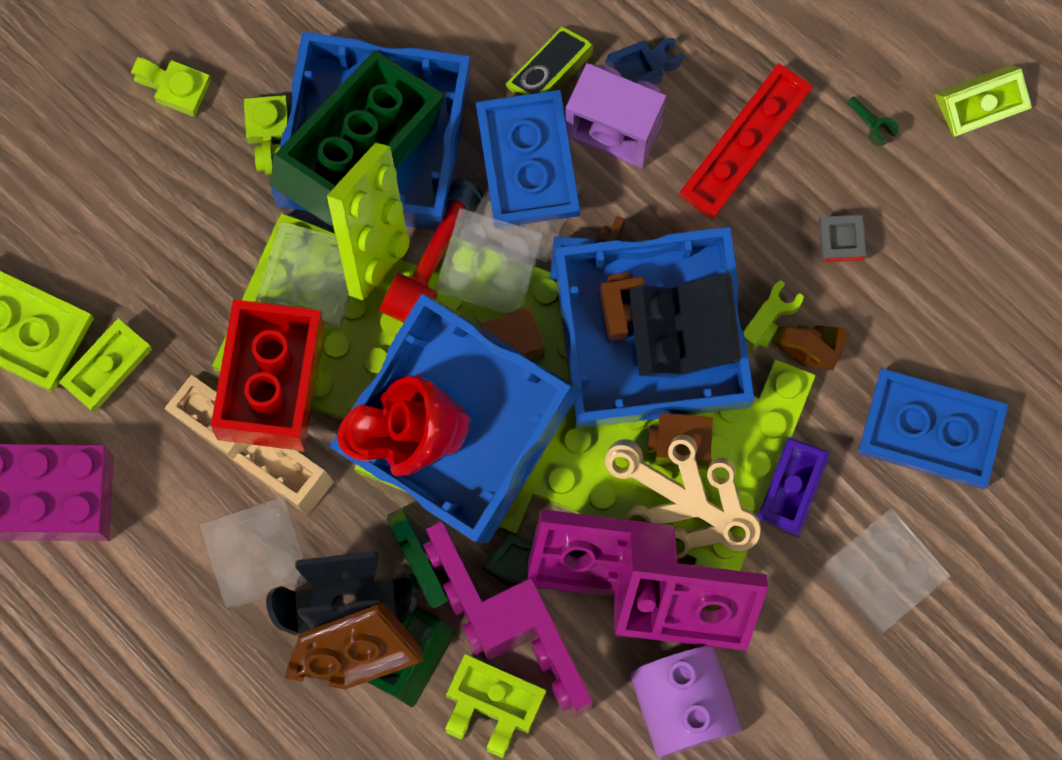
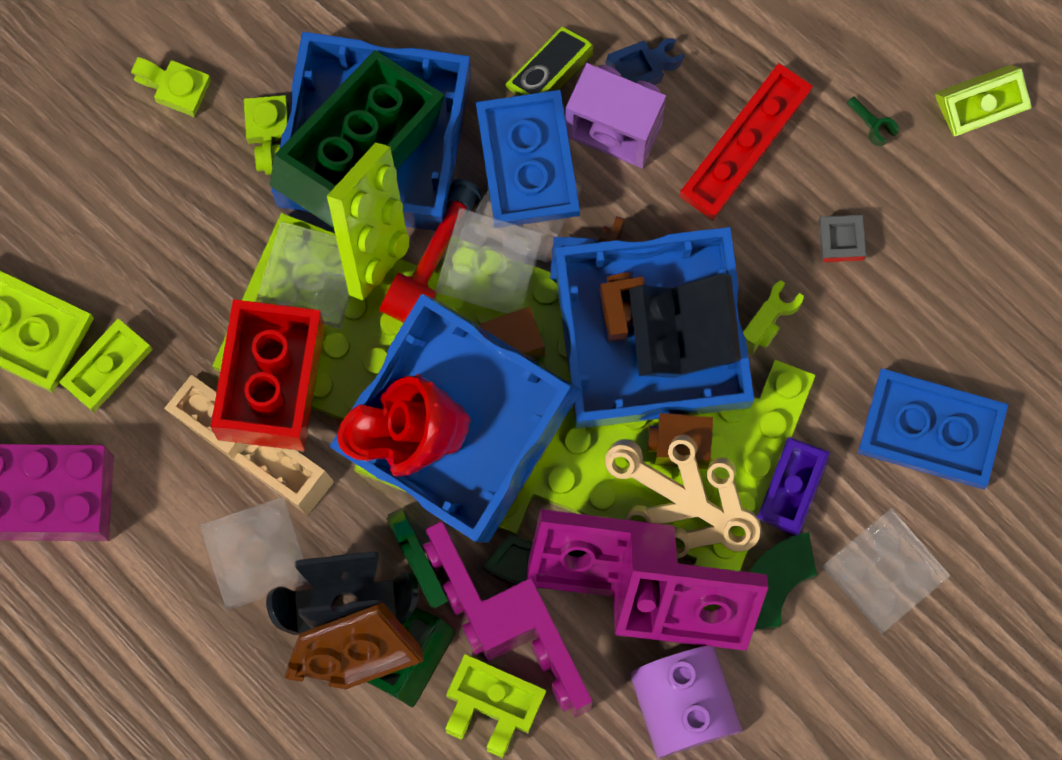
(786, 567): none -> dark green tile
(812, 347): reddish brown bracket -> none

